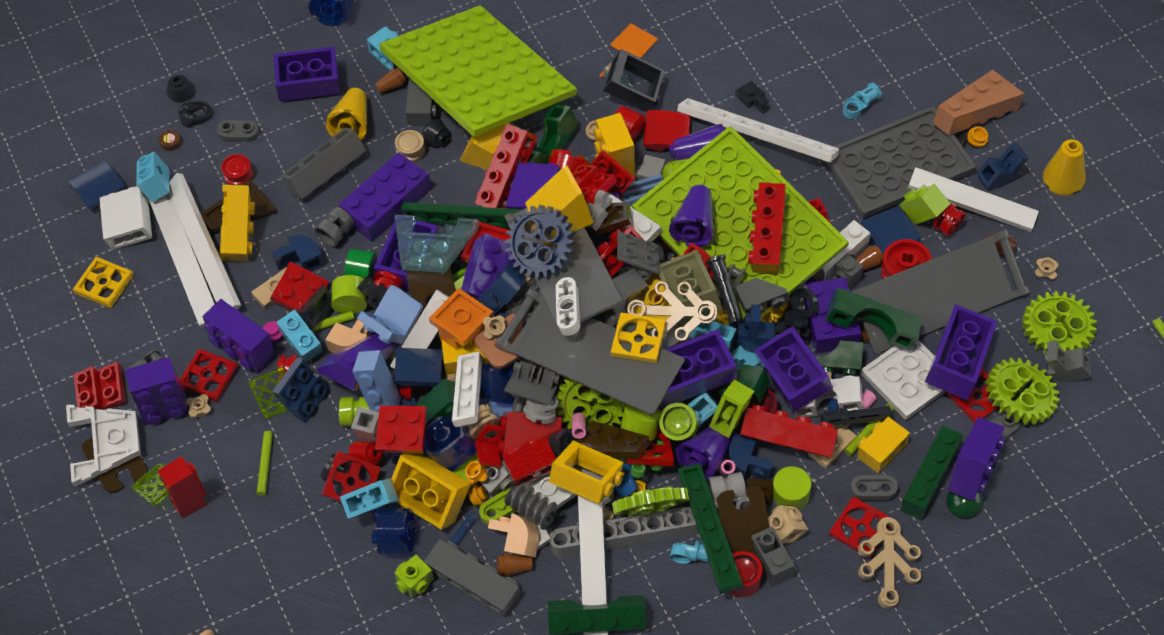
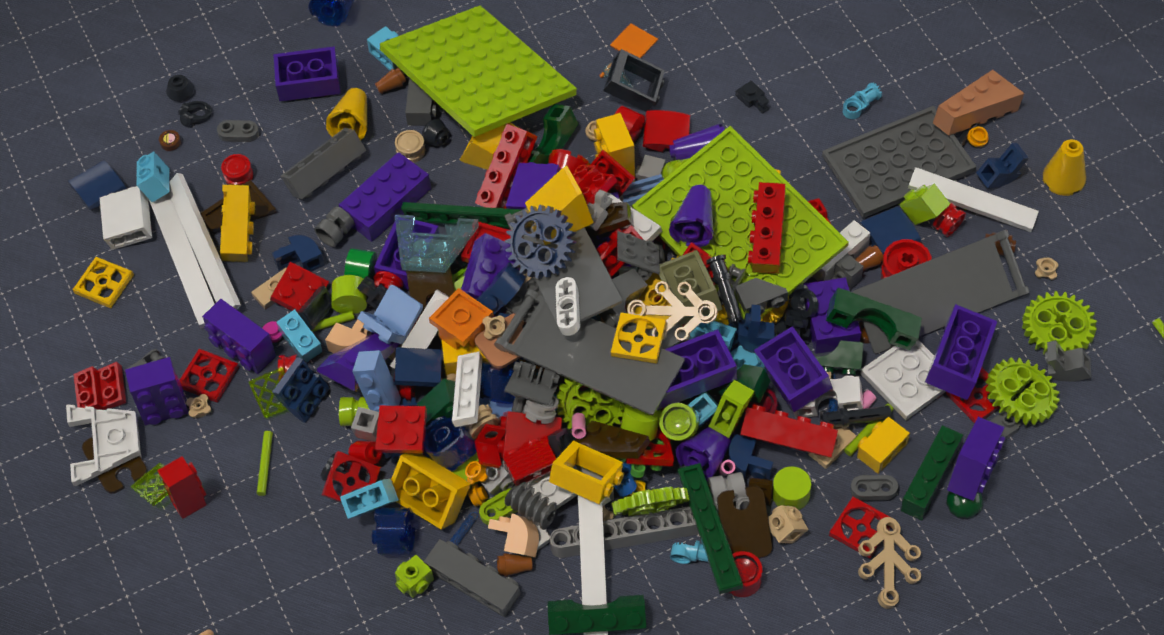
(758, 130): white tile -> none
(773, 556): dark grey slope -> none

